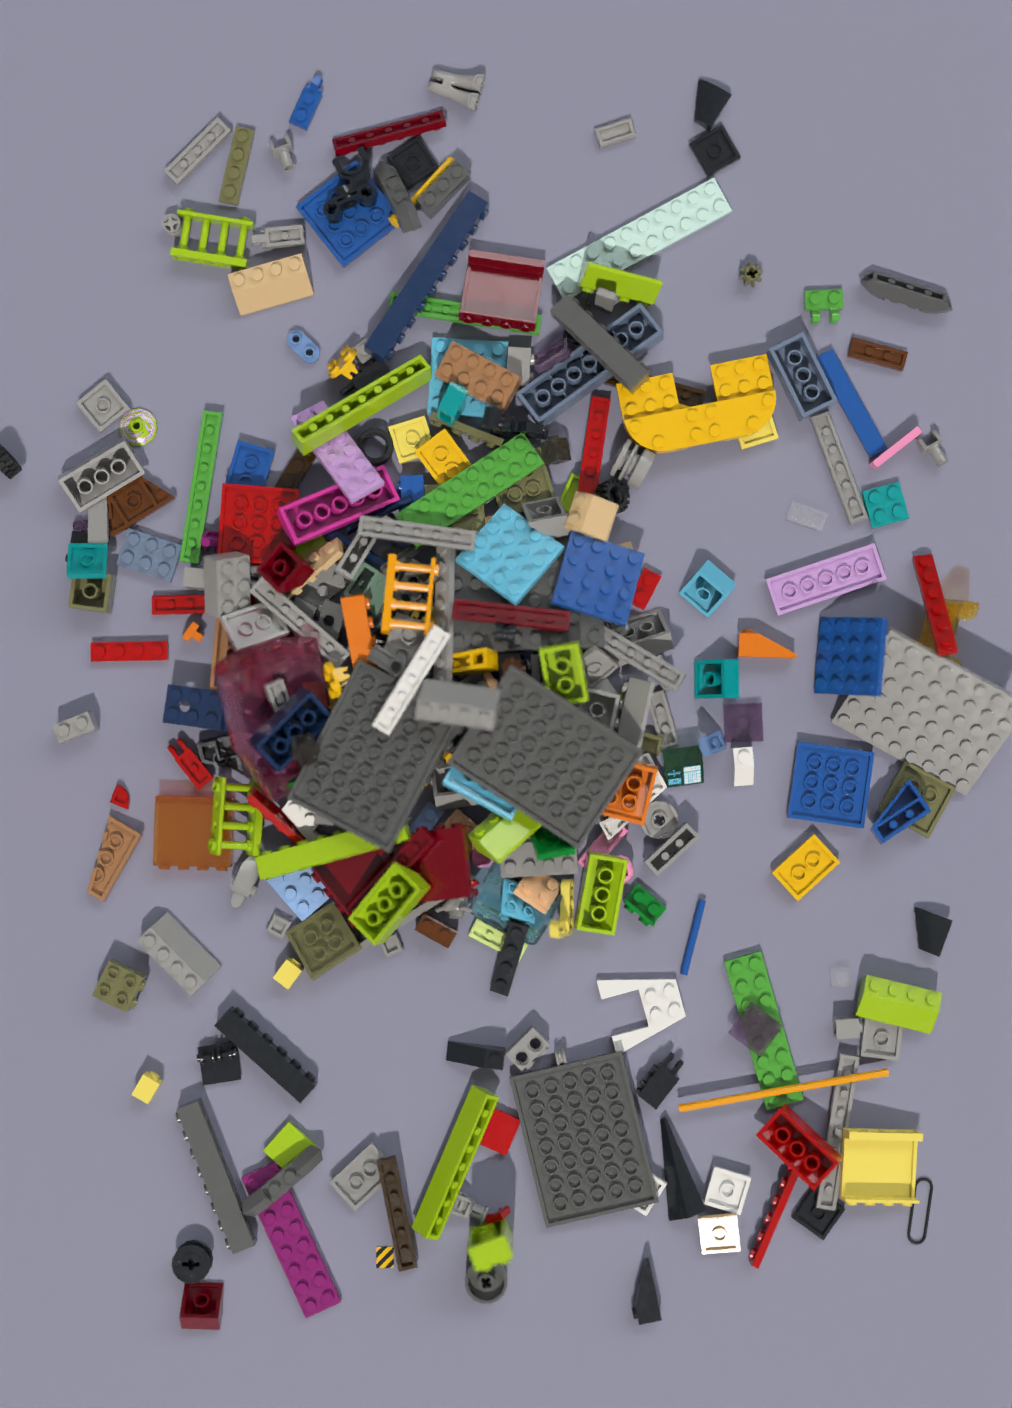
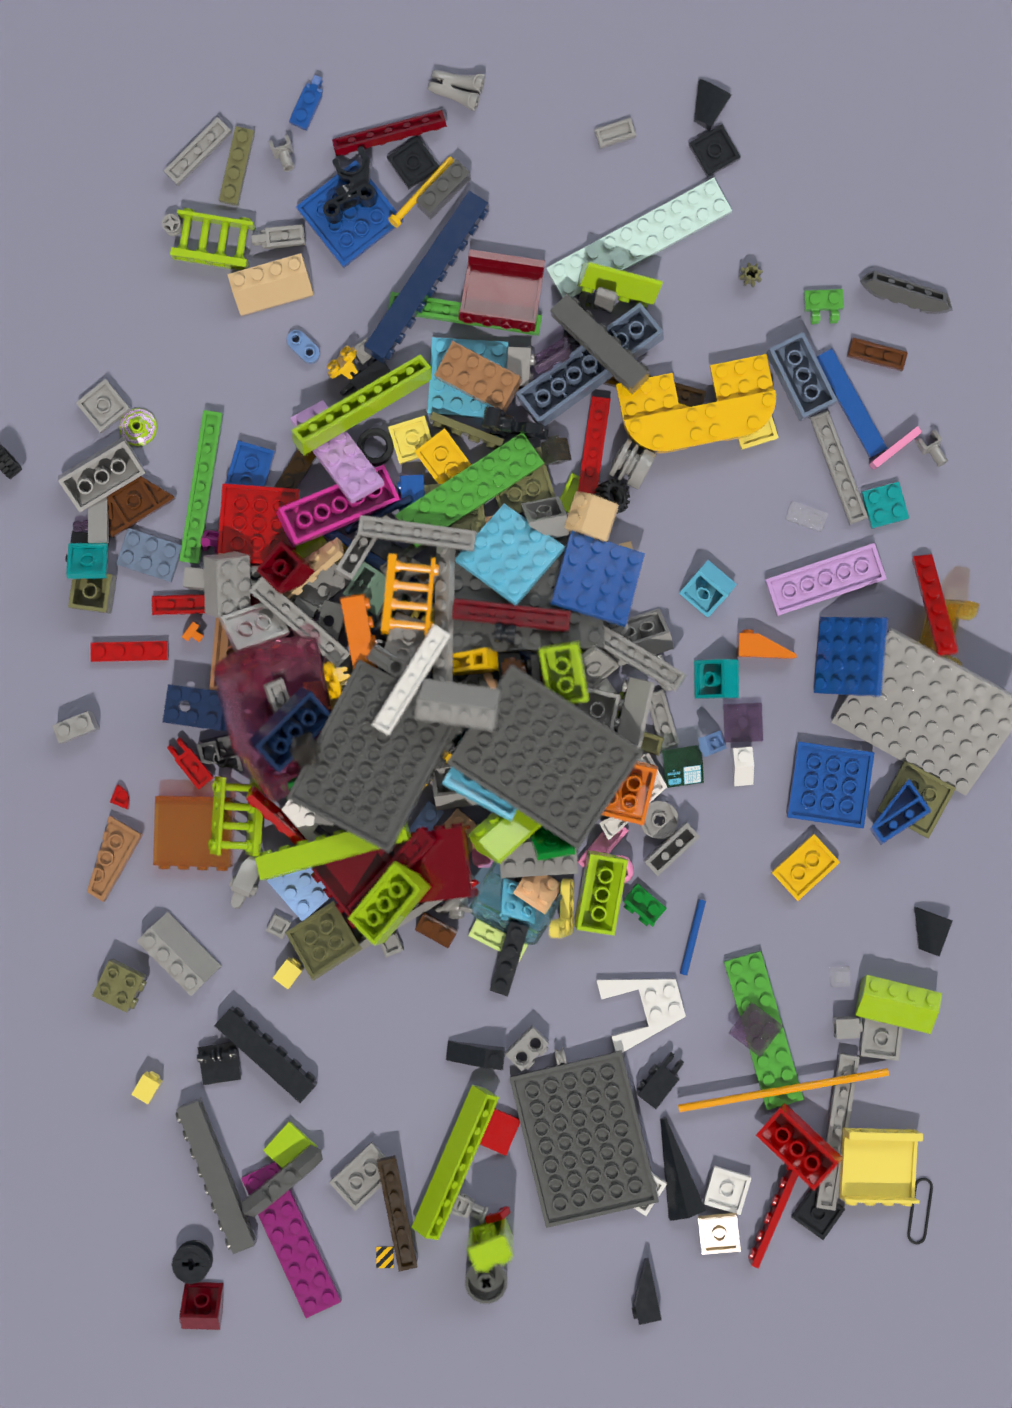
(397, 197): dark grey brick -> none
(452, 404): teal slope -> none
(645, 587): red plate -> none

